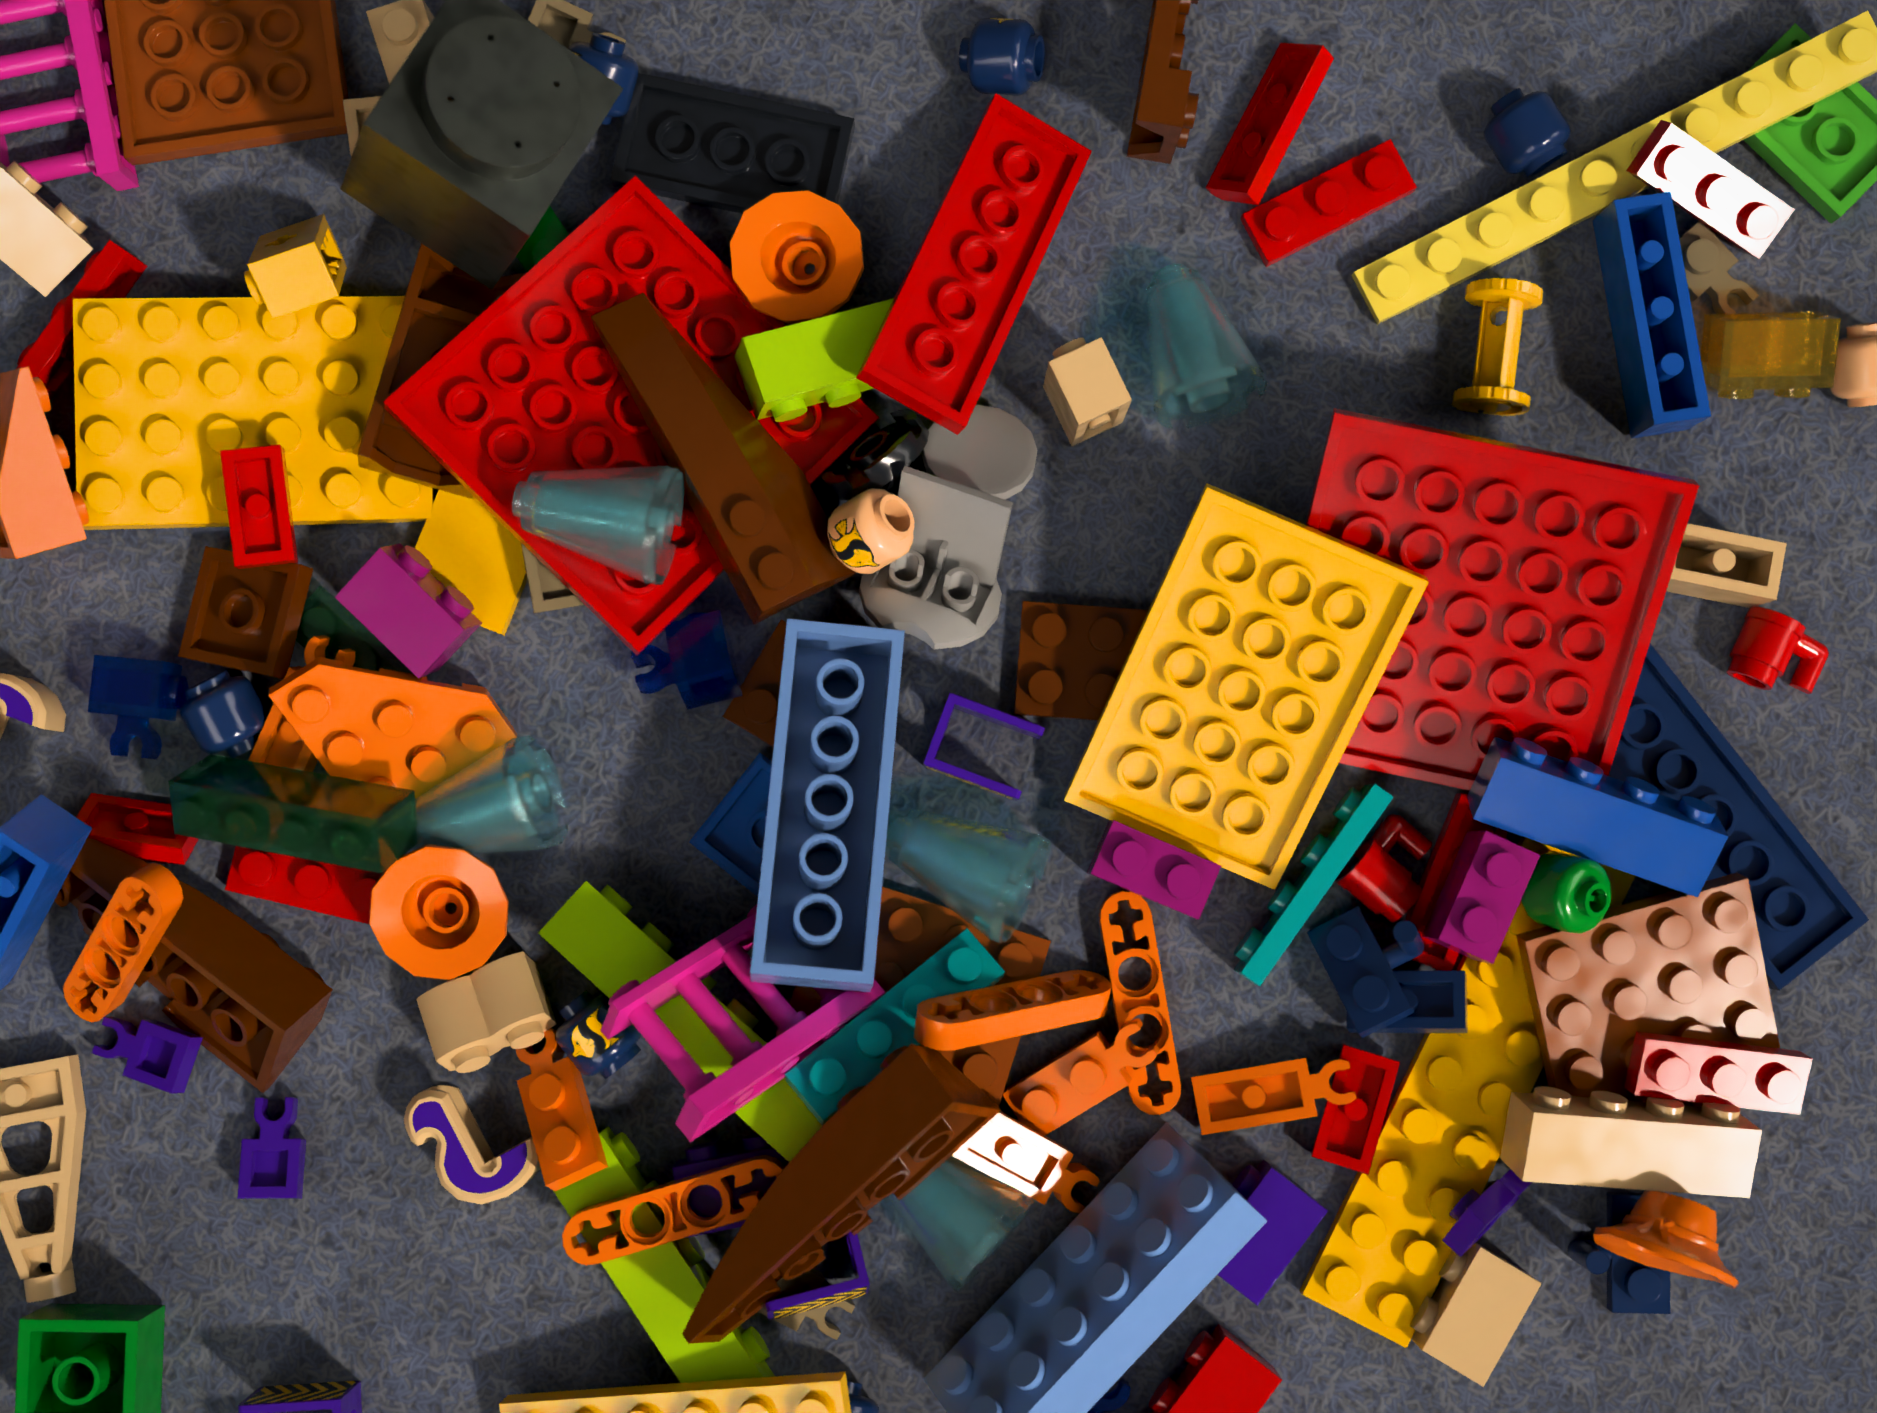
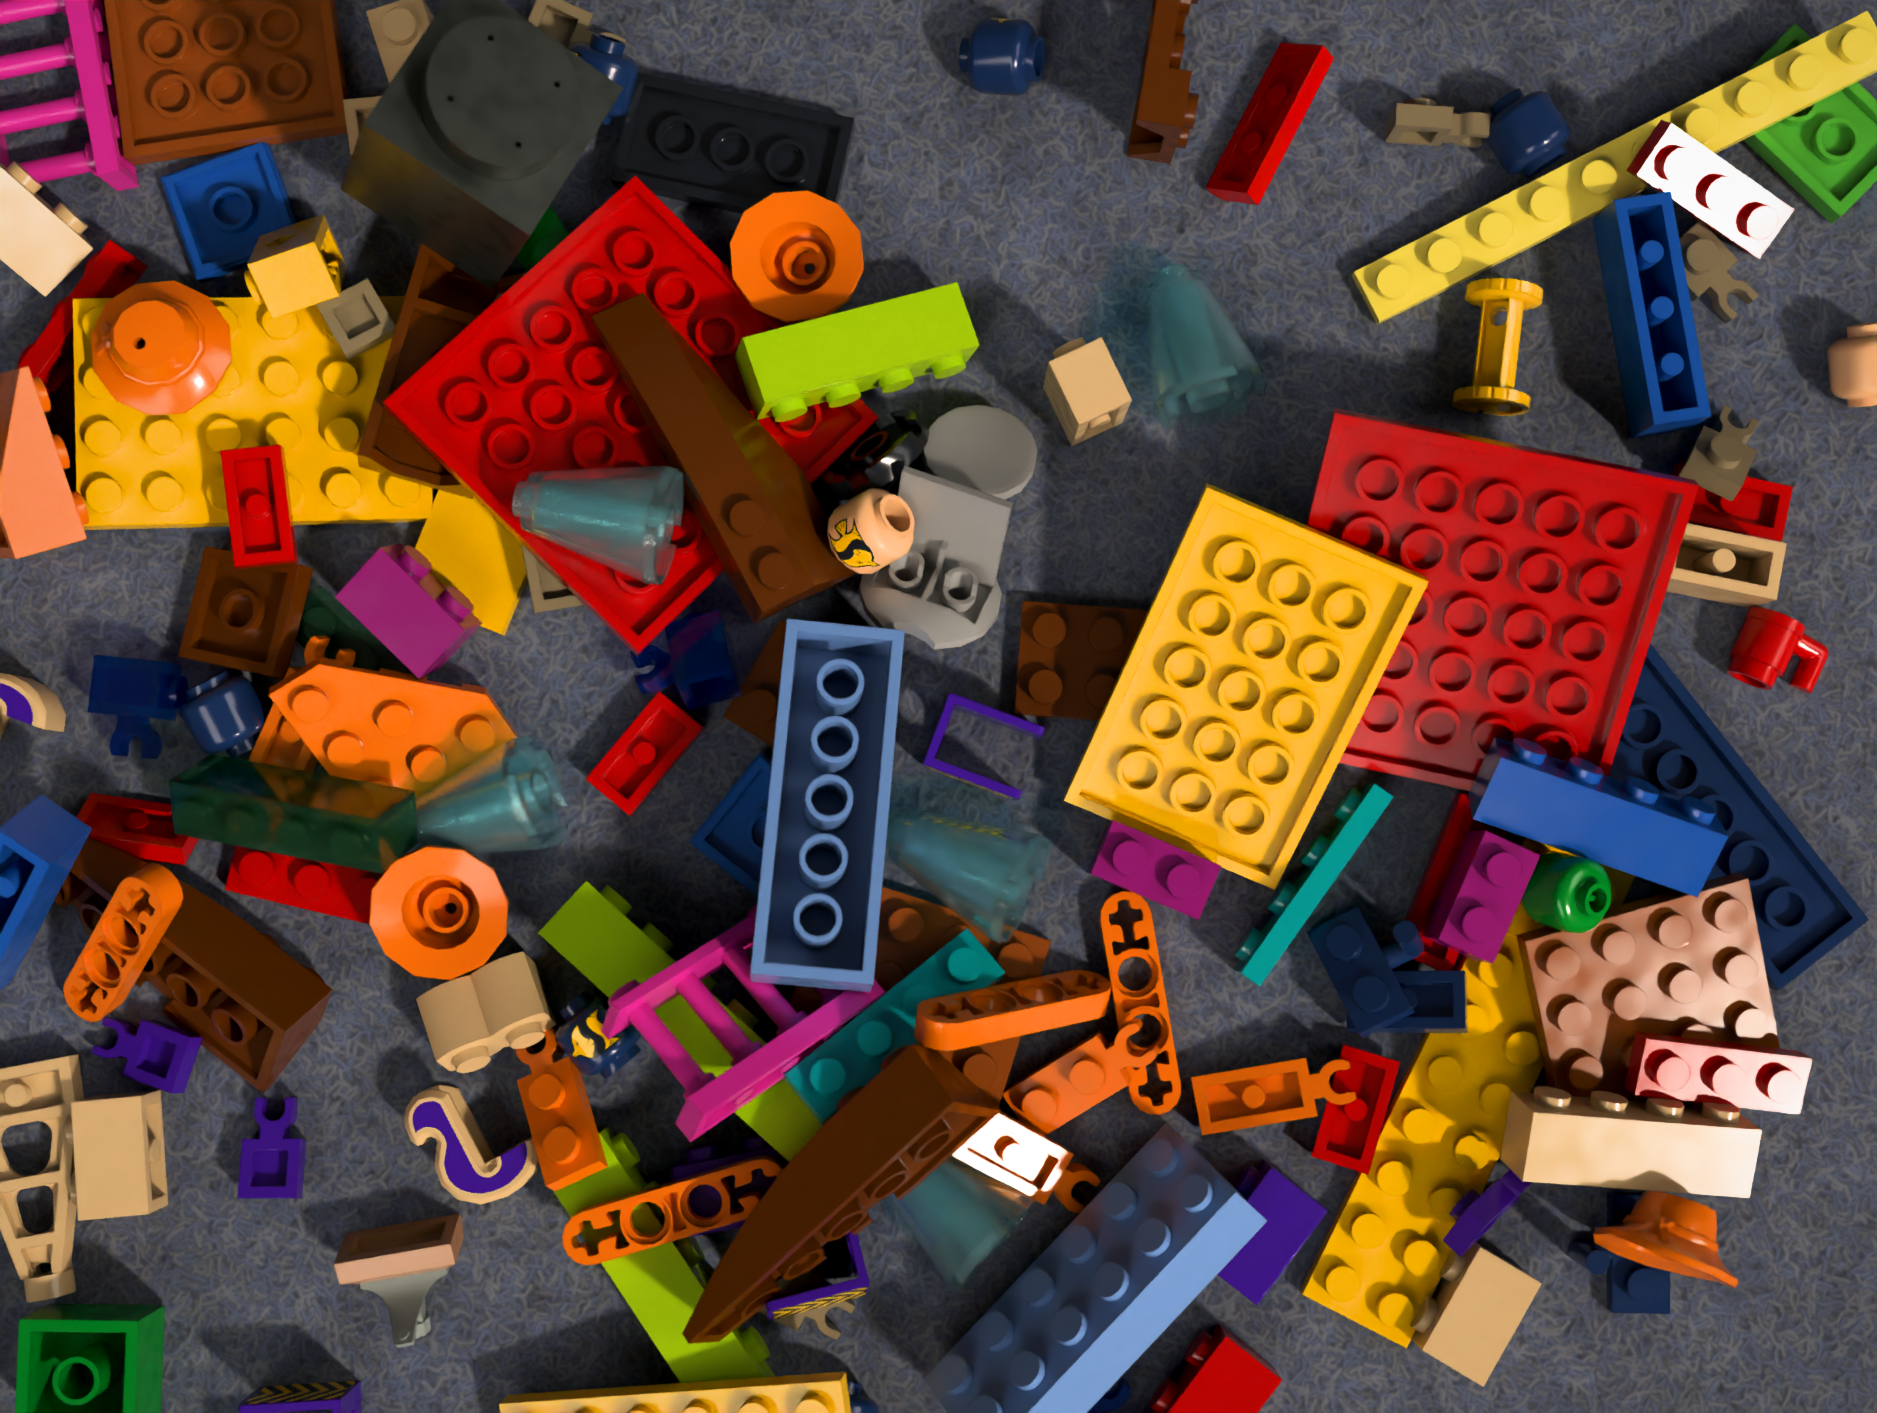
(117, 1155): none -> tan brick
(182, 353): none -> orange hat
(227, 206): none -> blue tile
(357, 319): none -> dark tan plate
(401, 1267): none -> medium nougat piece
(645, 753): none -> red plate
(974, 265): red plate -> none
(1328, 203): red plate -> none
(1379, 878): red piece -> none
(1424, 123): none -> dark tan plate
(1720, 456): none -> dark tan plate
(1756, 510): none -> red plate
(1769, 352): clear yellow brick -> none

